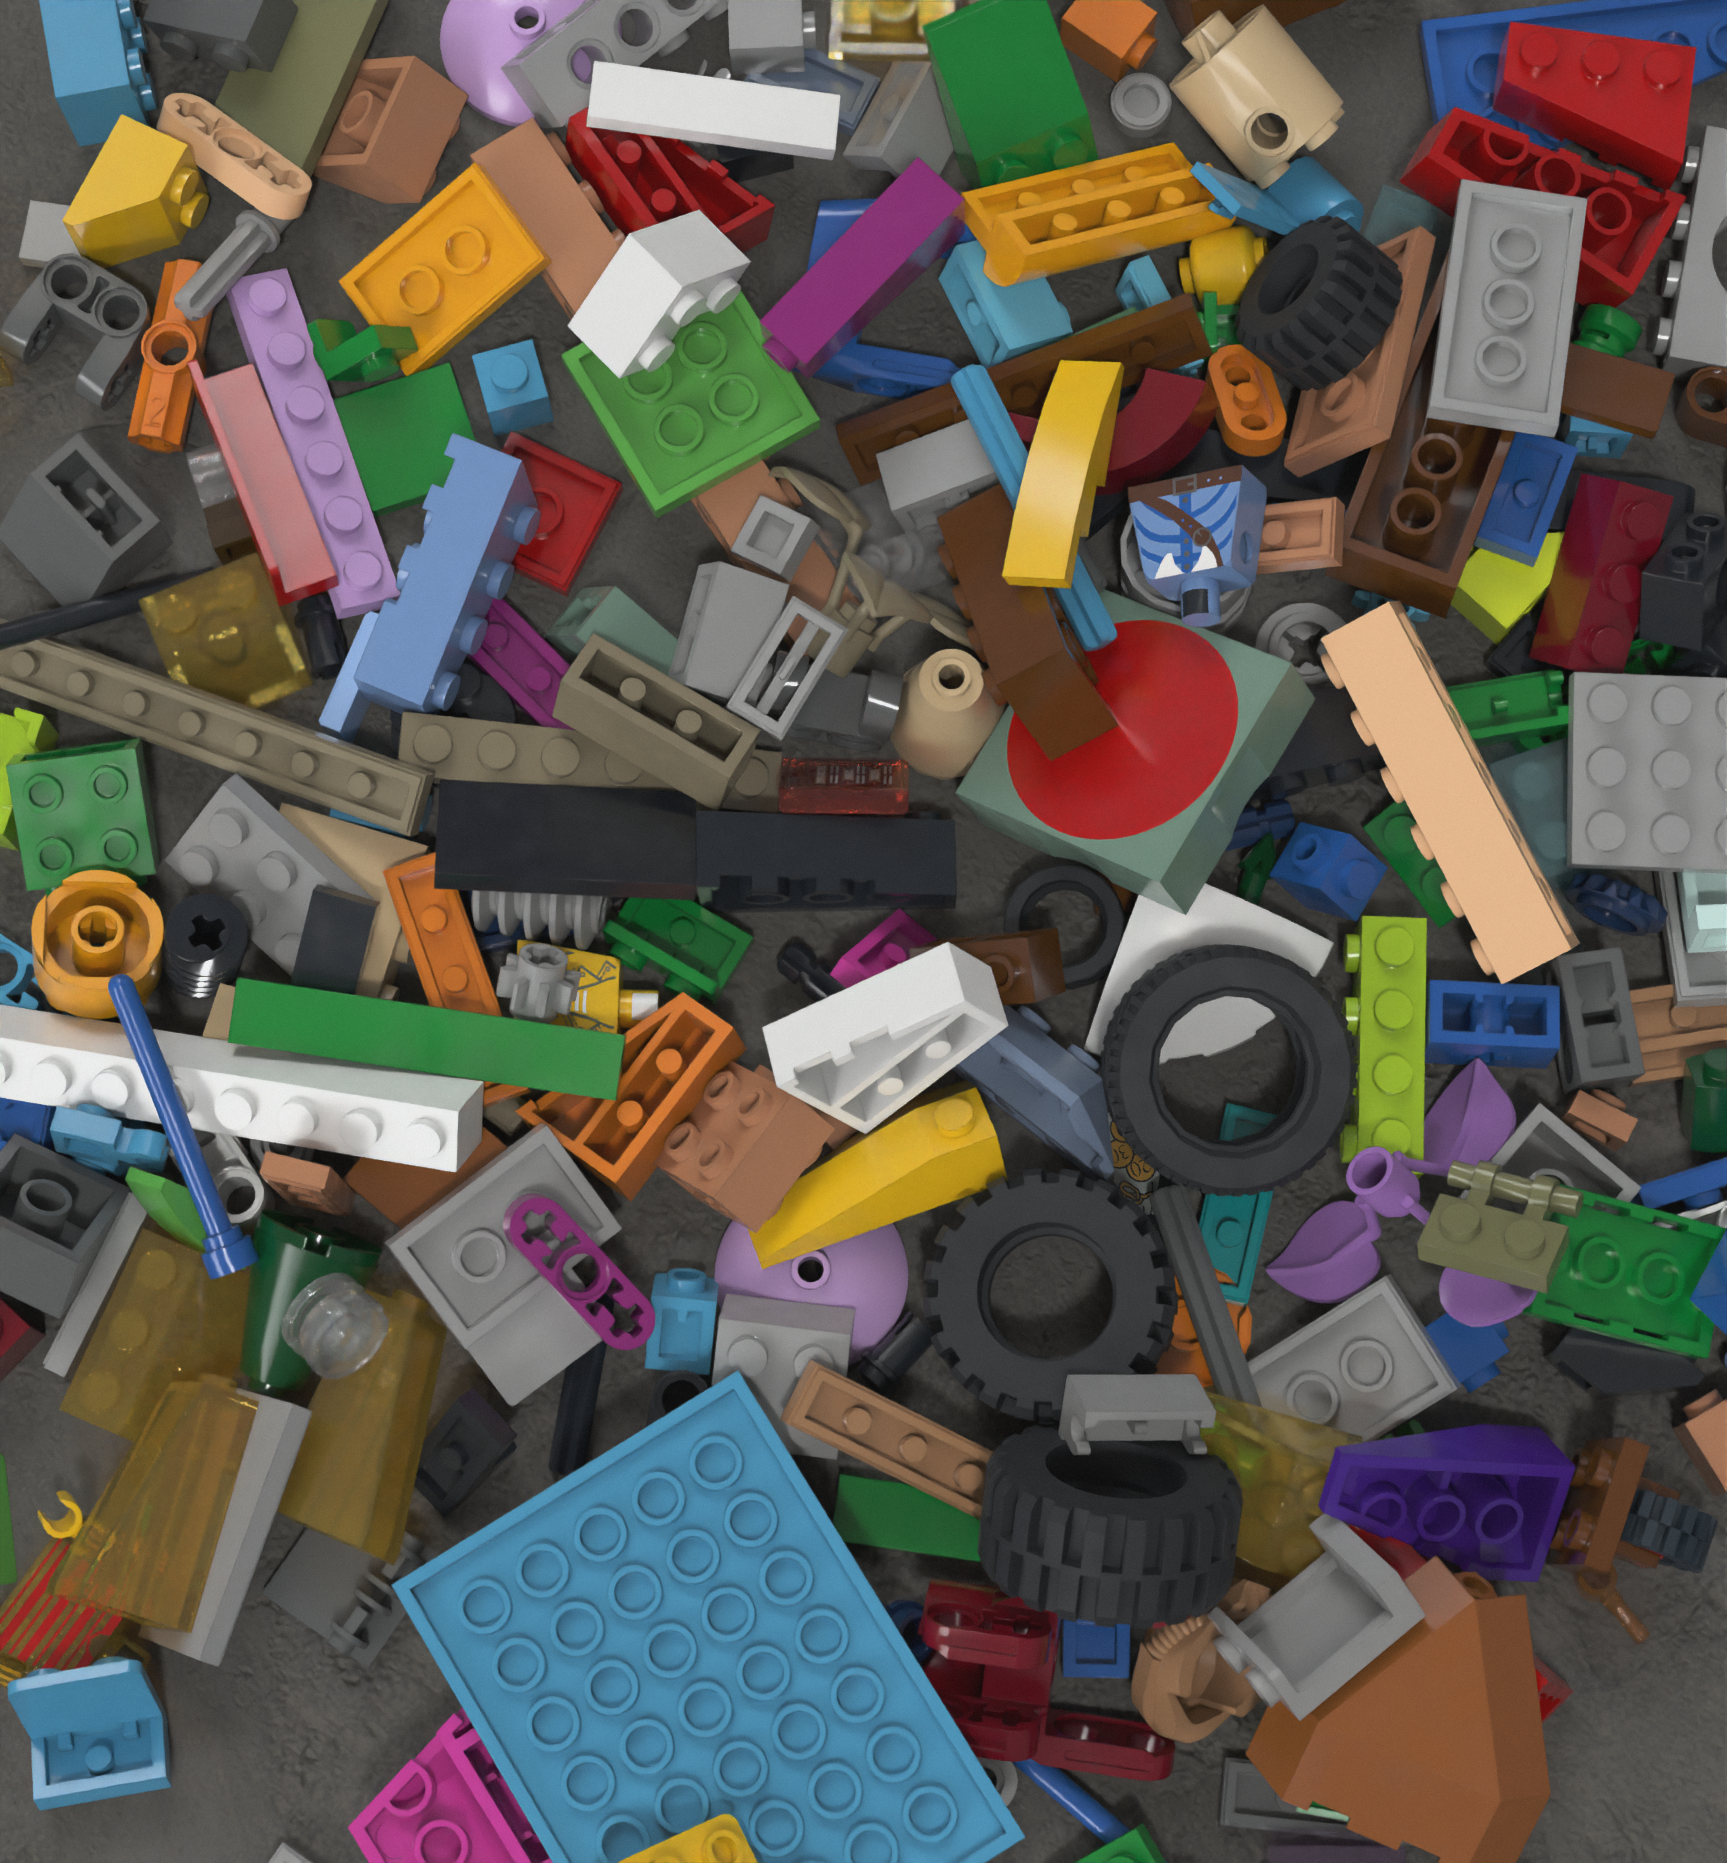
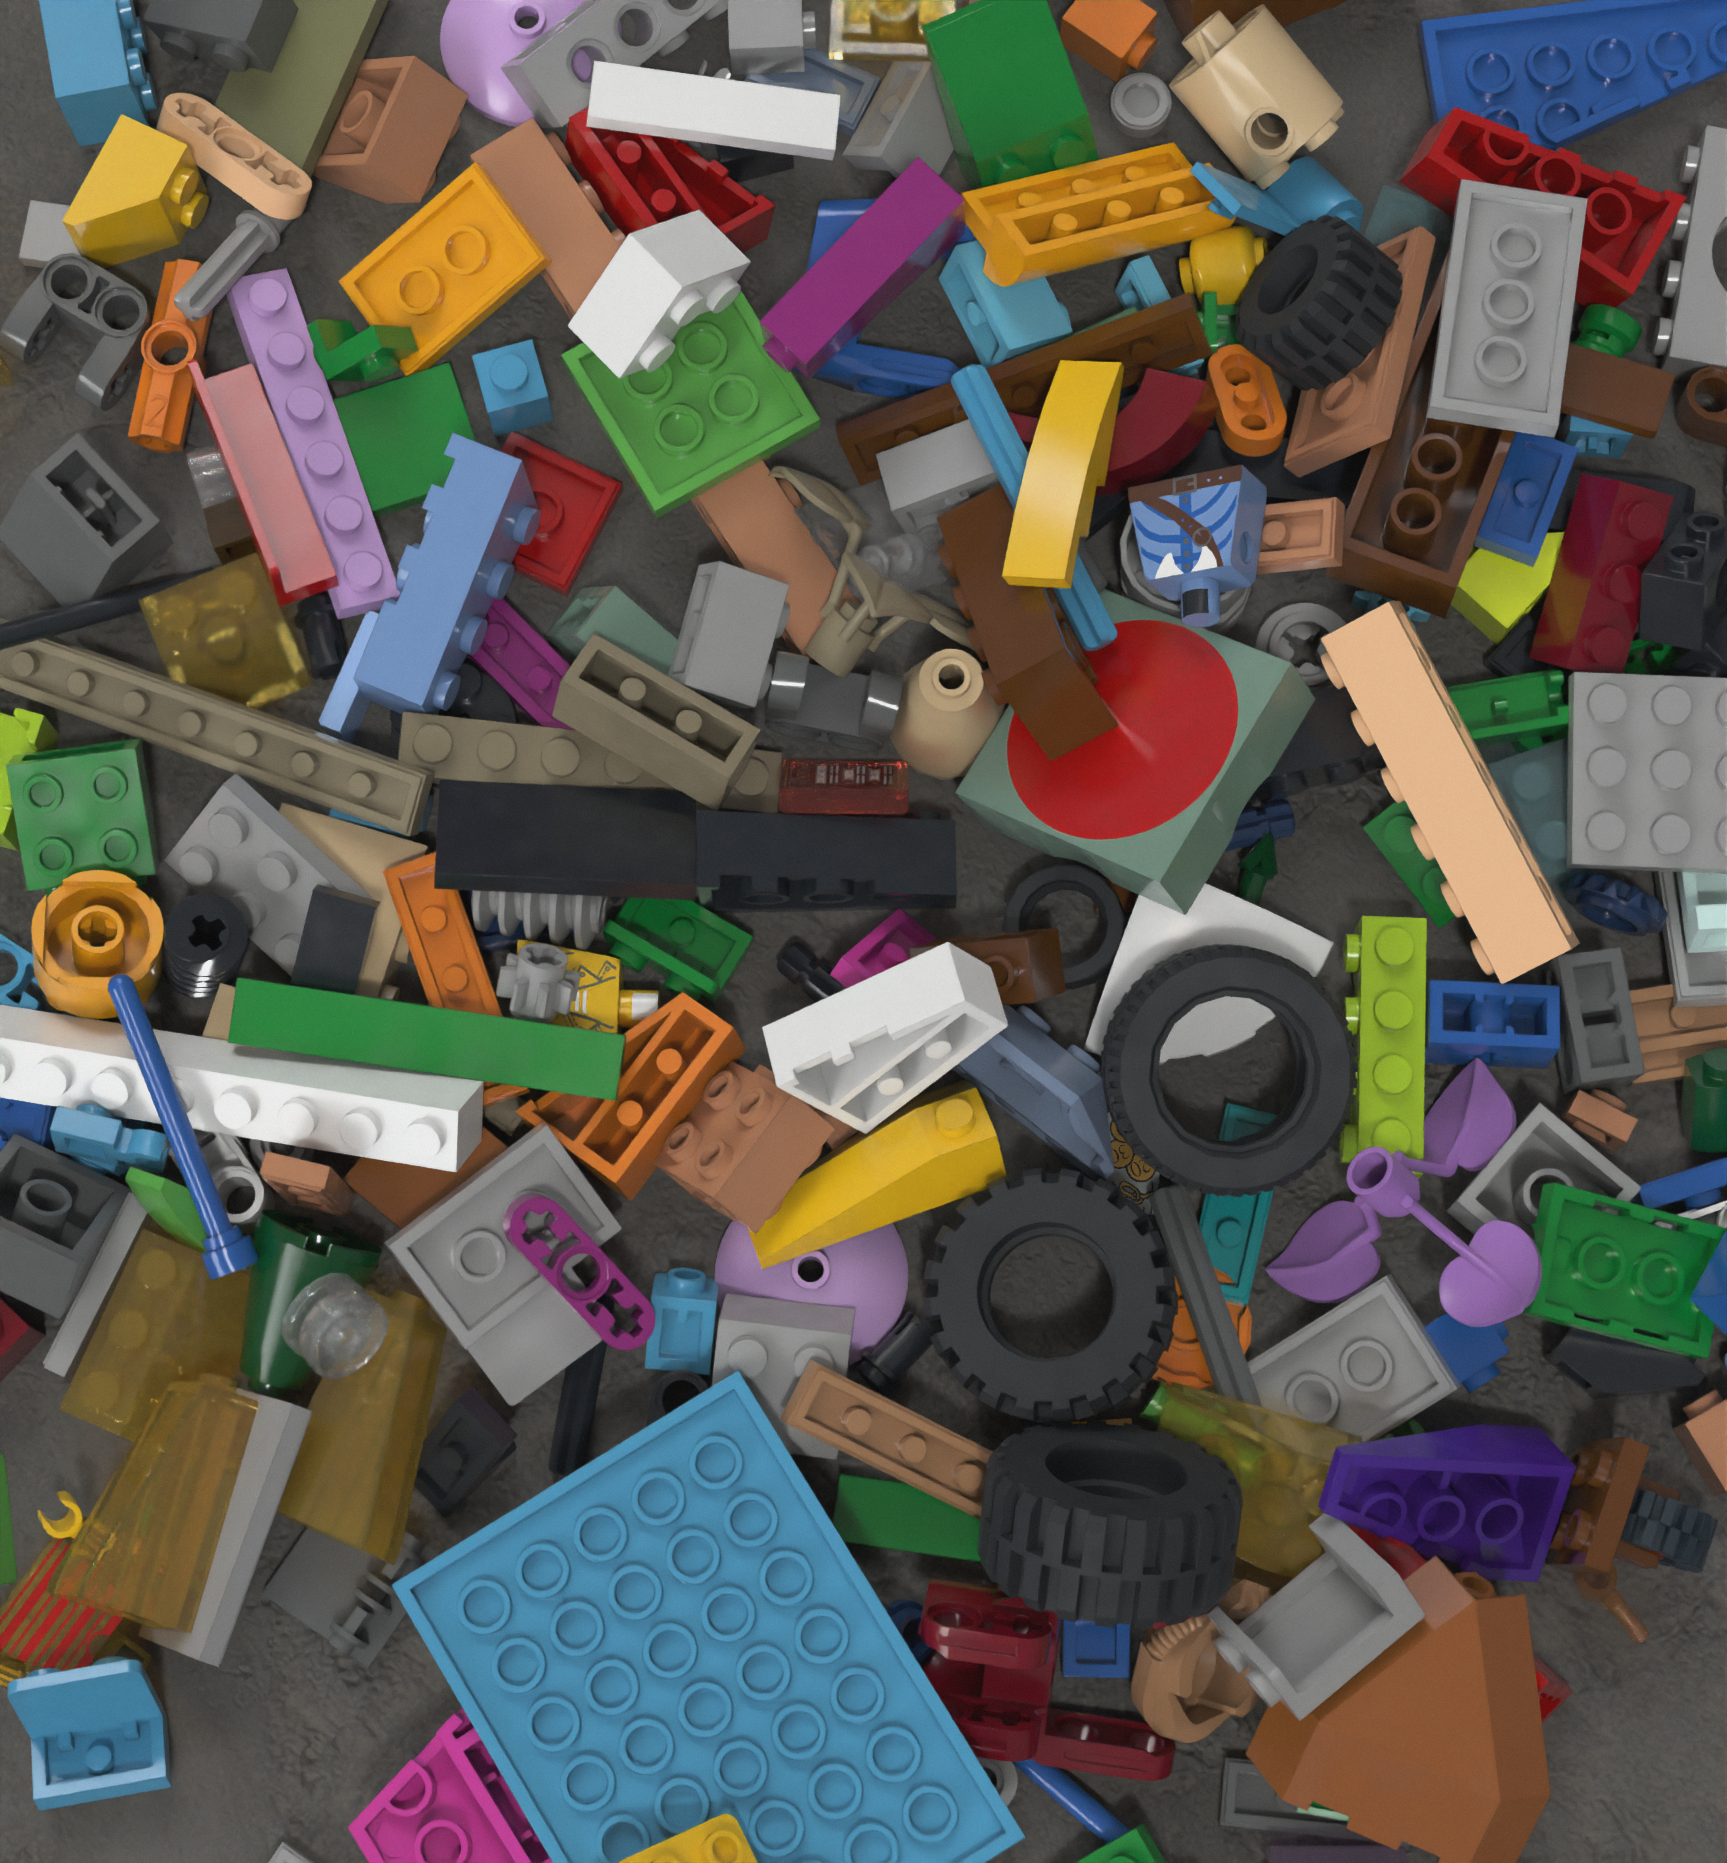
(758, 715): light grey tile -> none
(775, 538): light grey plate -> none
(1135, 1410): light grey hinge -> none
(1328, 871): blue brick -> none
(1495, 1241): olive plate -> none
(1601, 92): red wedge -> none

